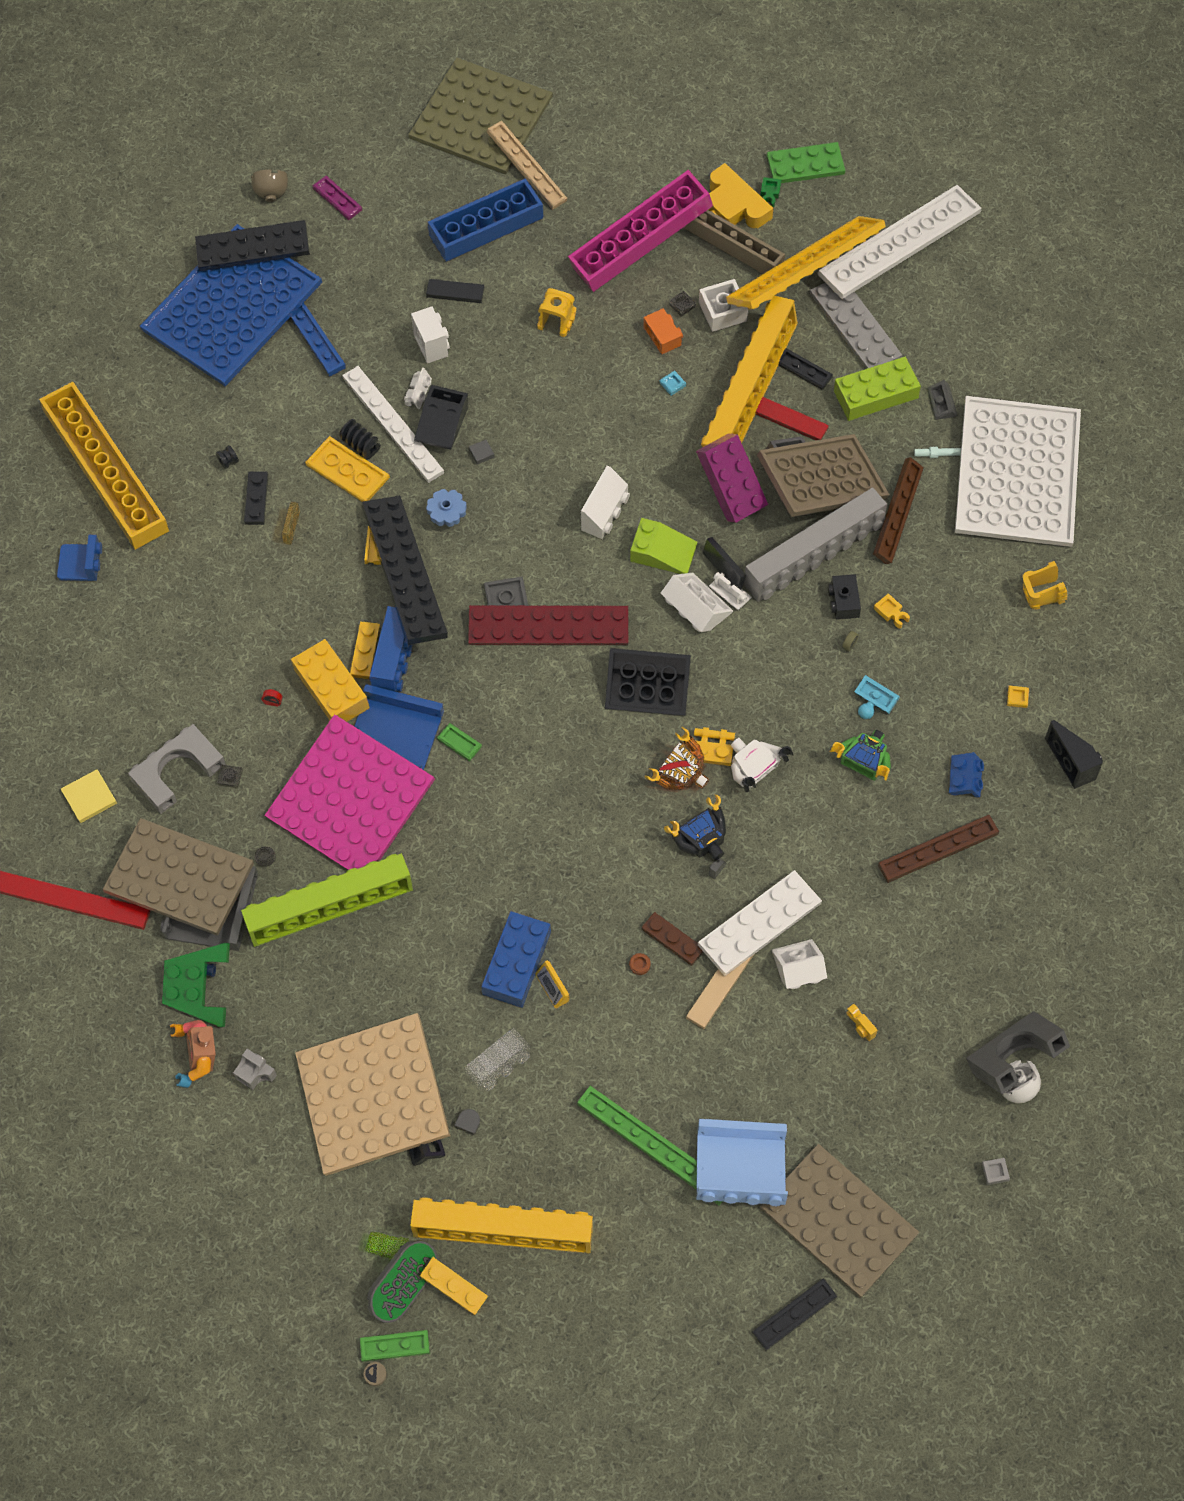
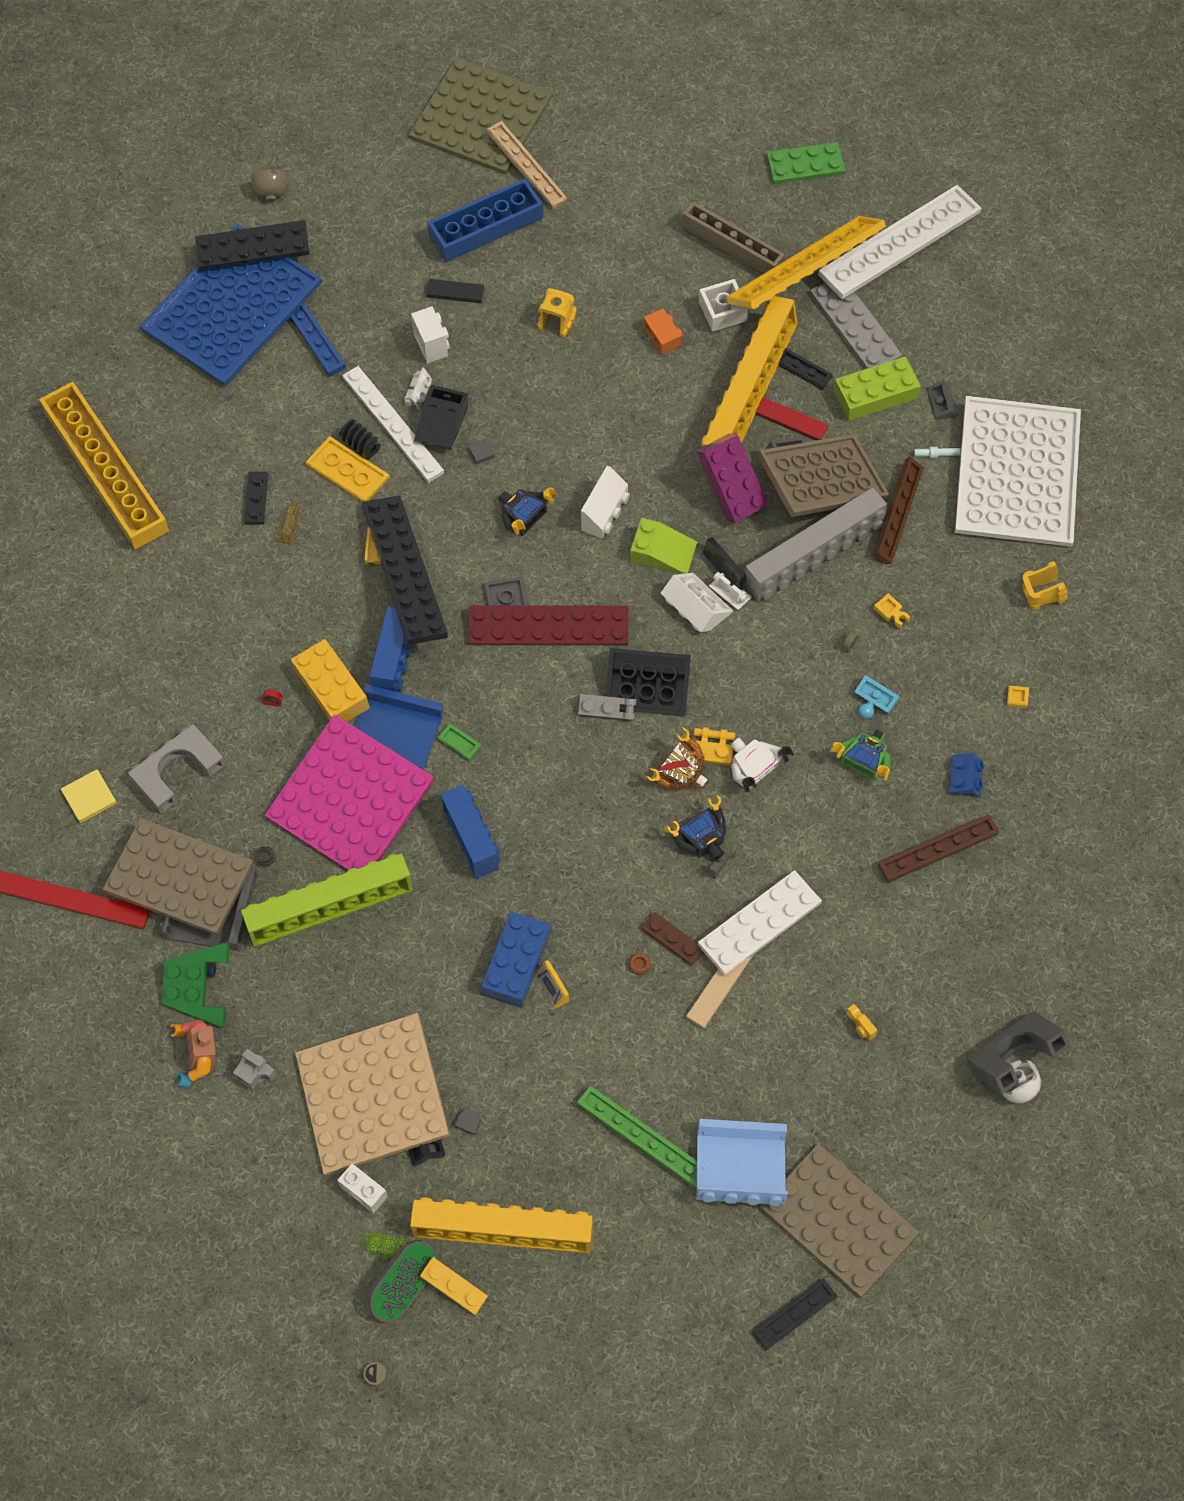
(80, 561): blue bracket -> none
(227, 457): black wheel -> none
(230, 776): clear smoke plate -> none
(337, 197): magenta tile -> none
(362, 1188): none -> white brick
(365, 650): yellow plate -> none
(394, 1345): bright green tile -> none
(446, 507): medium blue plant -> none
(470, 831): none -> blue brick
(498, 1060): clear brick -> none
(524, 508): none -> torso
(606, 706): none -> light grey plate
(640, 230): dark pink brick -> none
(672, 383): medium azure tile -> none
(682, 303): clear smoke plate -> none
(736, 199): yellow brick -> none
(770, 189): green plate -> none
(800, 964): white slope -> none
(845, 597): black brick -> none
(995, 1171): light grey plate -> none
(1074, 755): black slope -> none

